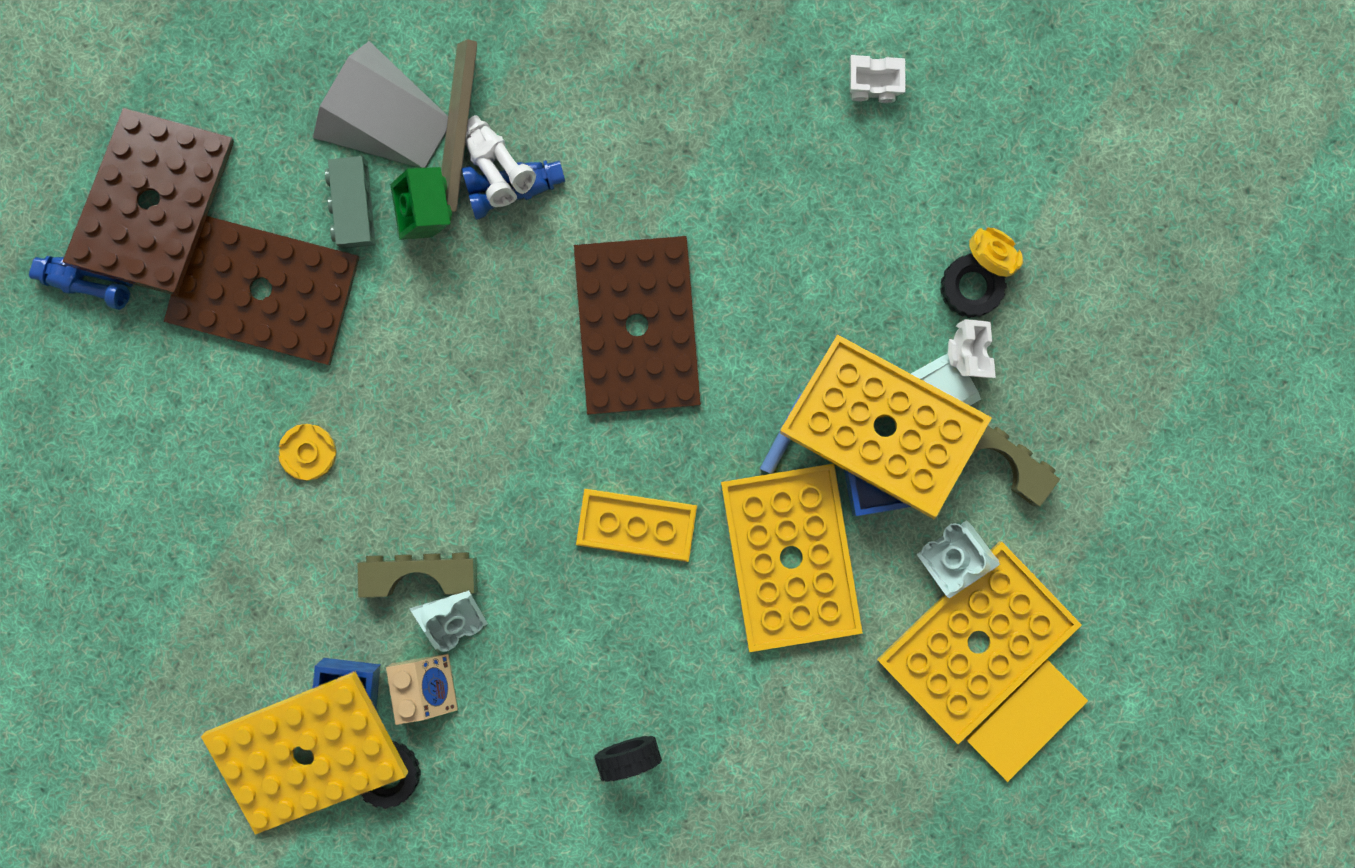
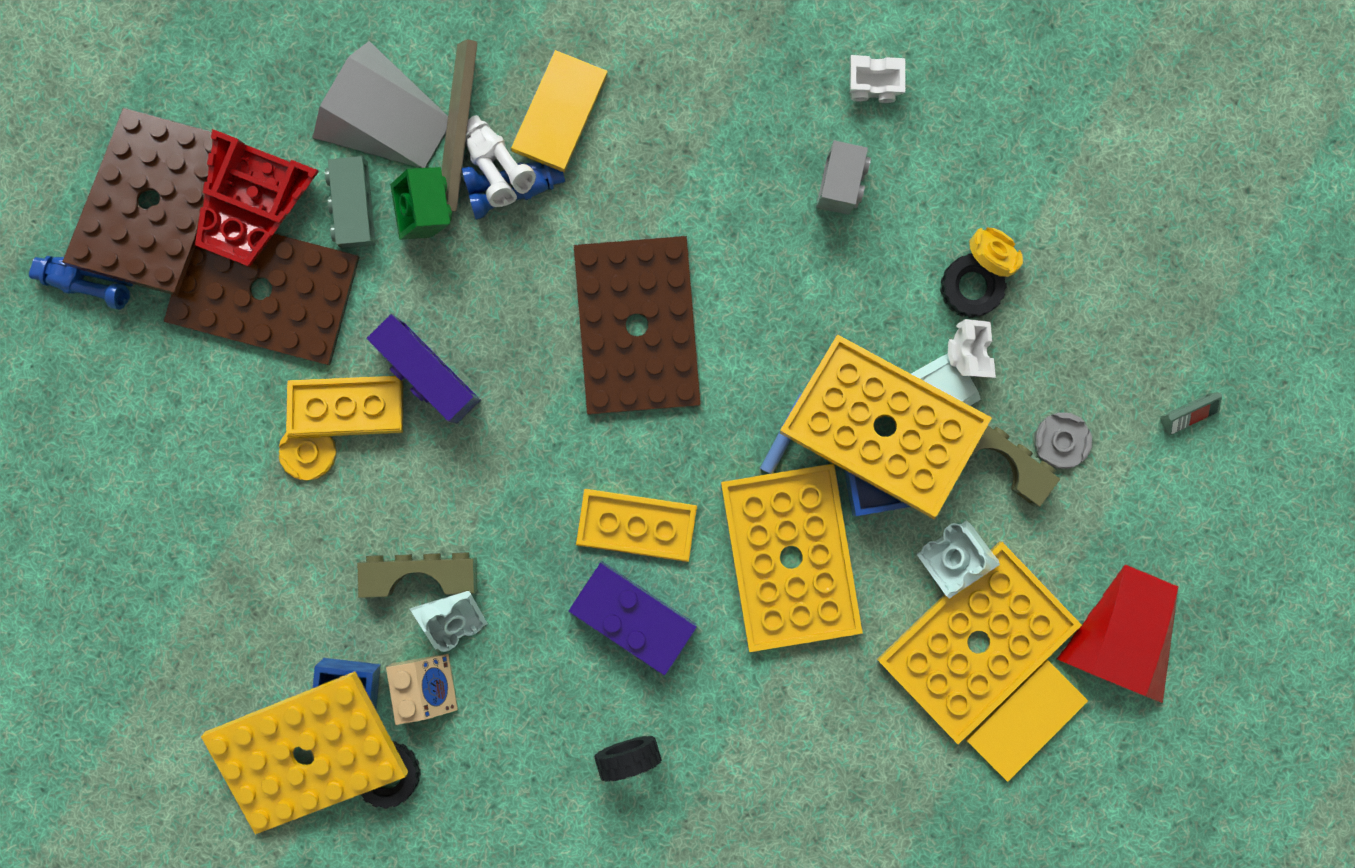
(246, 198): none -> red wedge
(344, 406): none -> yellow tile
(423, 369): none -> dark purple brick
(559, 111): none -> yellow tile
(633, 618): none -> dark purple brick
(842, 176): none -> light grey piece
(1053, 440): none -> light grey tile
(1128, 634): none -> red wedge
(1191, 413): none -> slope

